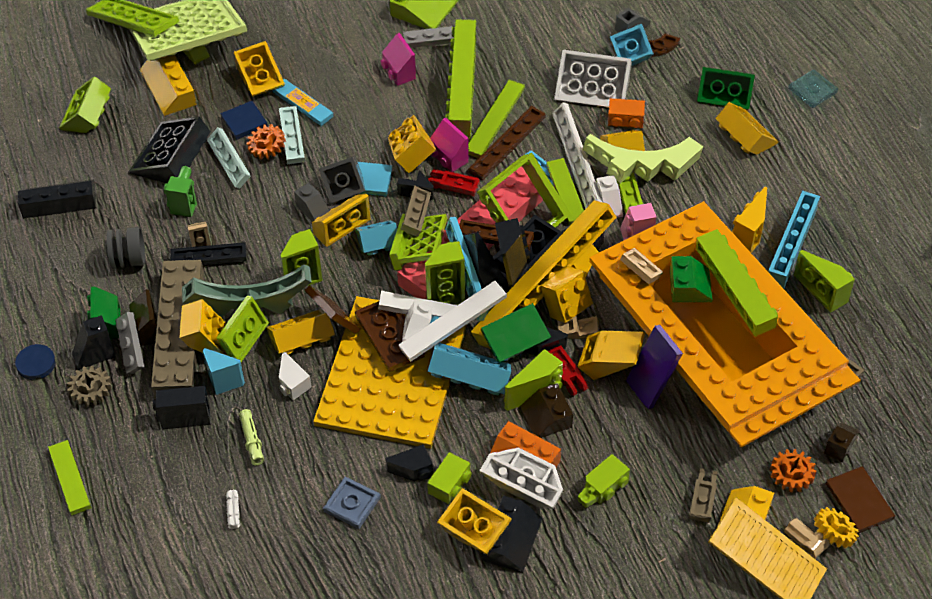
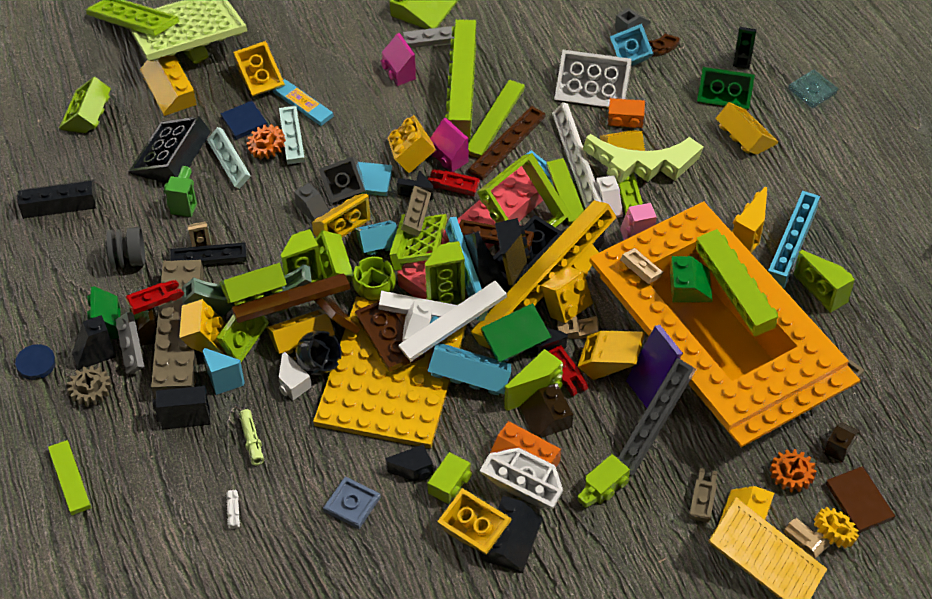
(154, 296): none -> red hinge
(253, 284): none -> lime slope
(290, 298): none -> reddish brown tile
(327, 351): none -> black piece
(333, 255): none -> lime brick
(375, 270): none -> lime piece
(656, 414): none -> dark grey plate
(744, 47): none -> black slope

